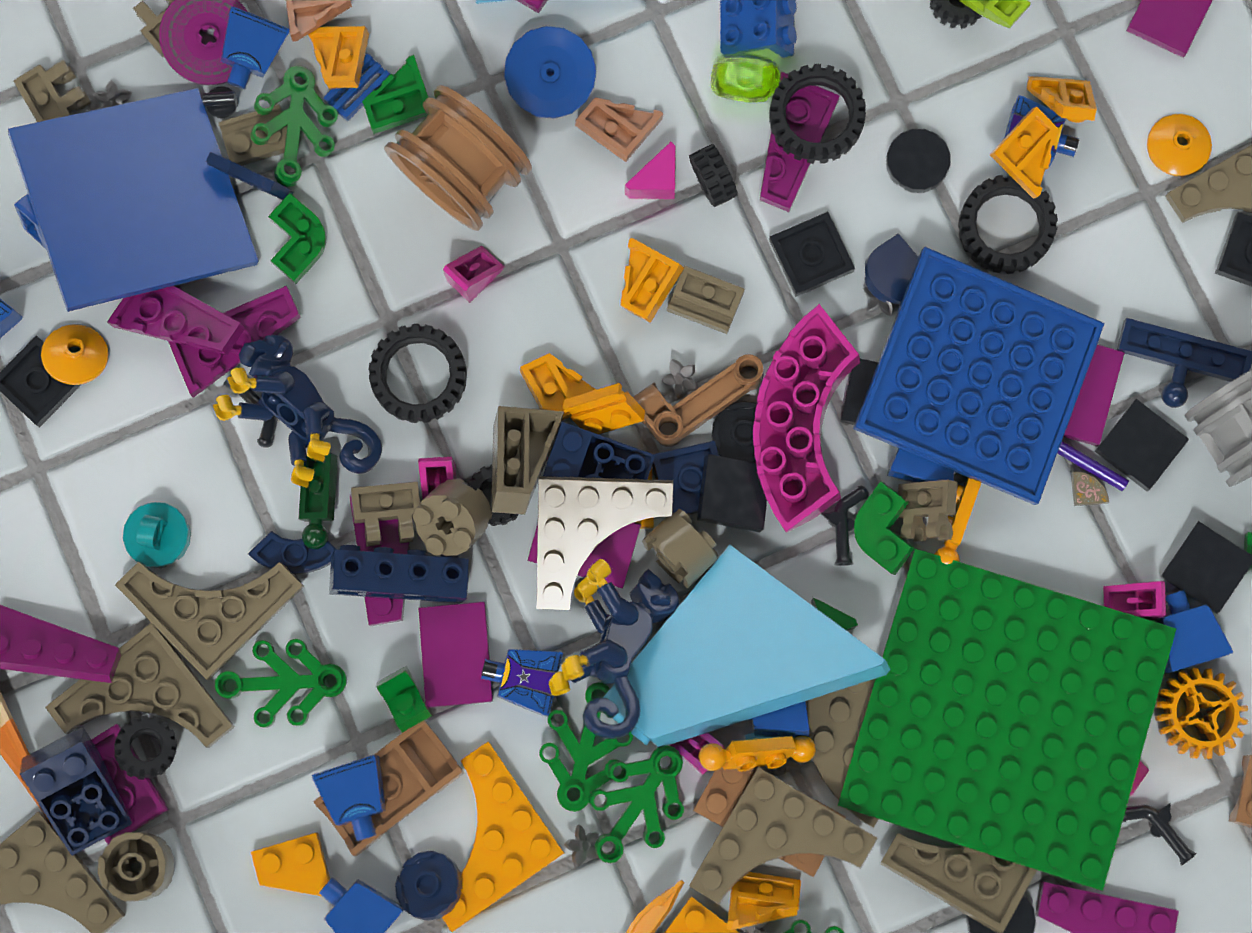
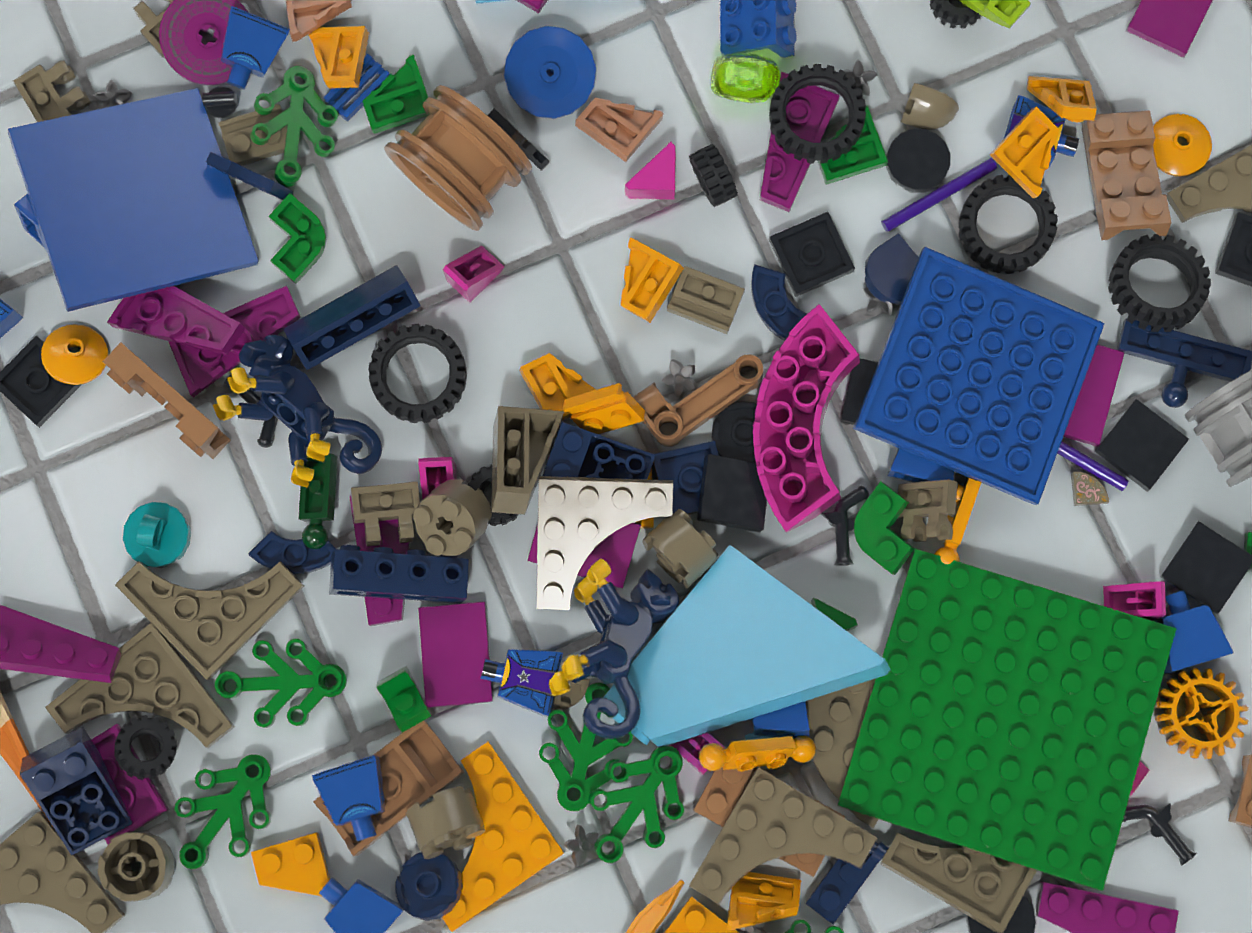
(135, 375): none -> medium nougat piece
(228, 807): none -> green plant
(351, 317): none -> dark blue brick
(446, 822): none -> dark tan brick
(529, 149): none -> black wing
(573, 696): none -> dark tan tile
(772, 301): none -> dark blue tile
(842, 884): none -> dark blue plate
(861, 77): none -> flat silver plant
(863, 156): none -> green wing
(929, 108): none -> dark tan brick
(939, 195): none -> dark purple bar
(1125, 173): none -> medium nougat piece
(1174, 254): none -> black tyre

